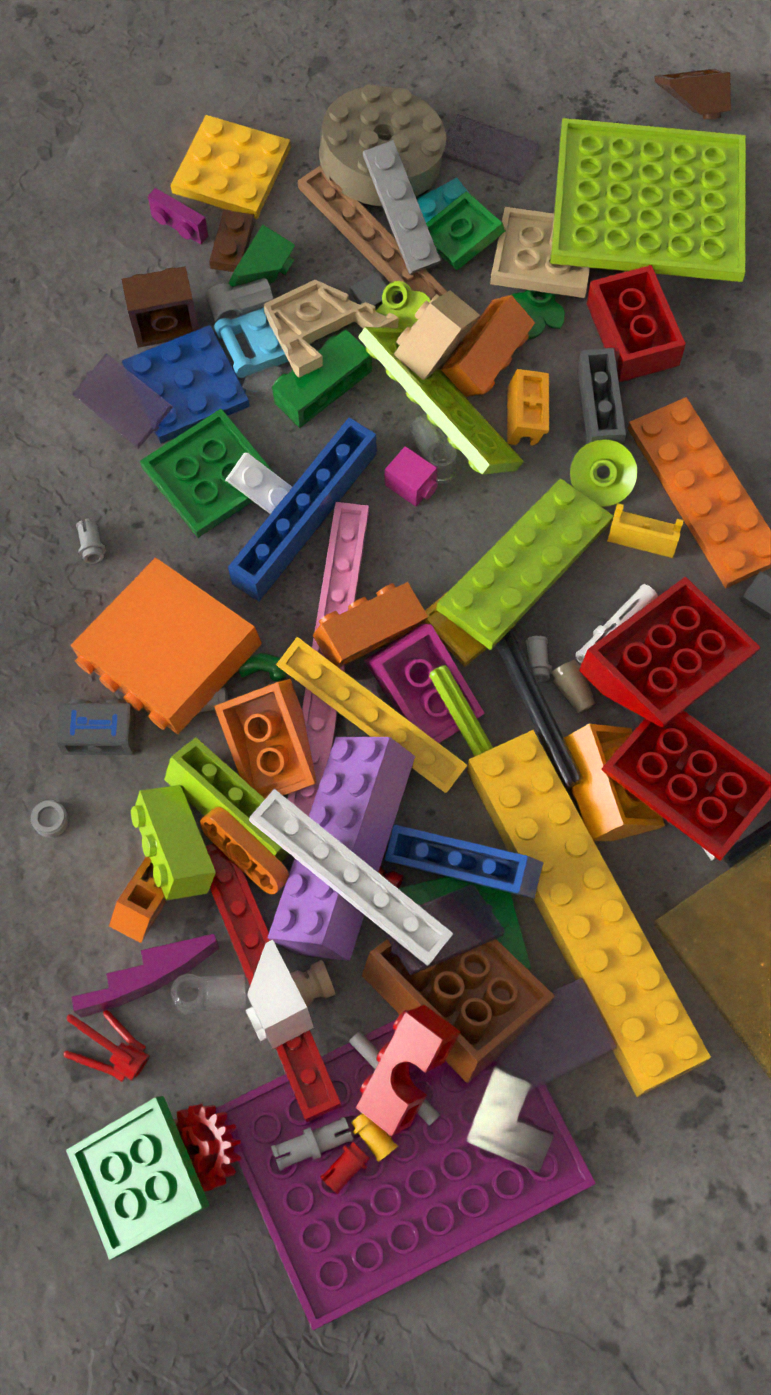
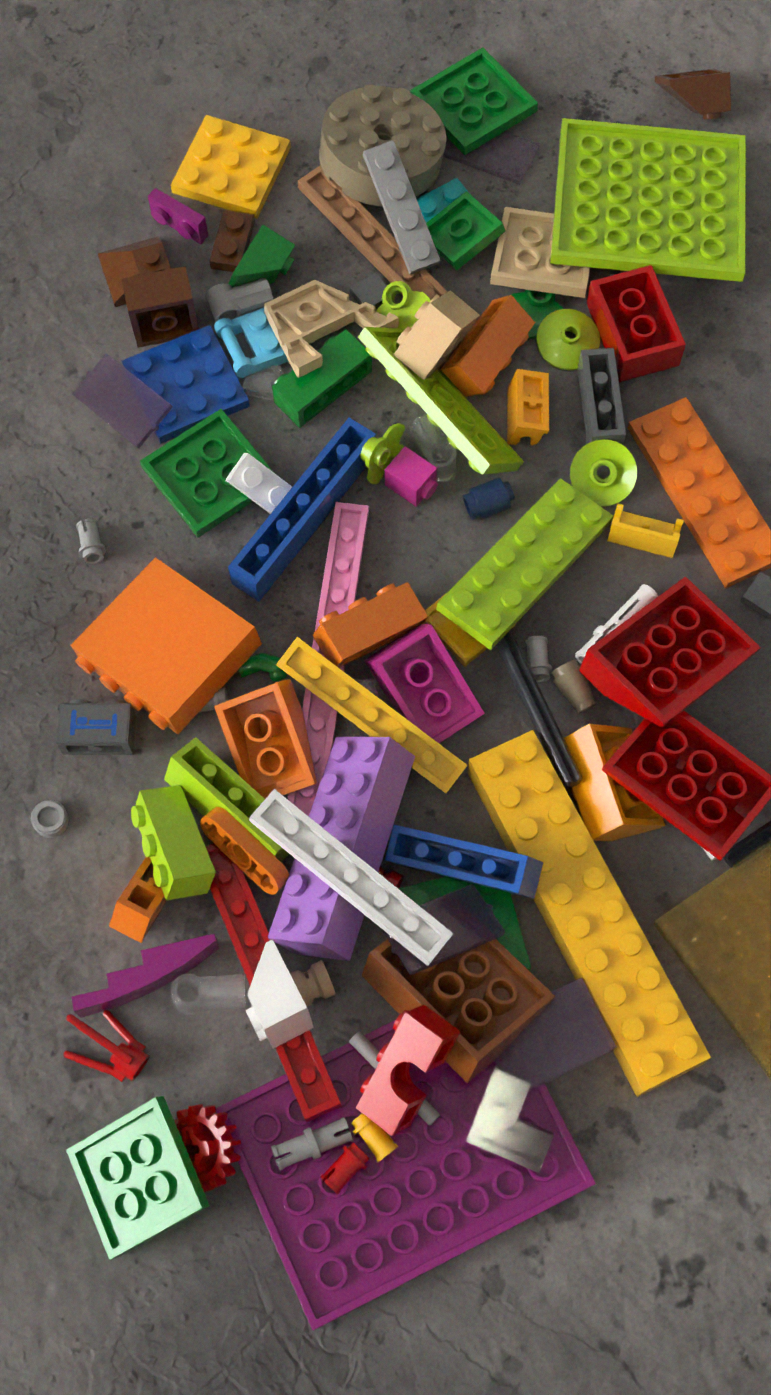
(132, 259): none -> reddish brown slope
(380, 452): none -> lime plate
(460, 710): lime axle -> none
(476, 100): none -> green plate
(488, 499): none -> dark blue brick
(557, 347): none -> lime dish

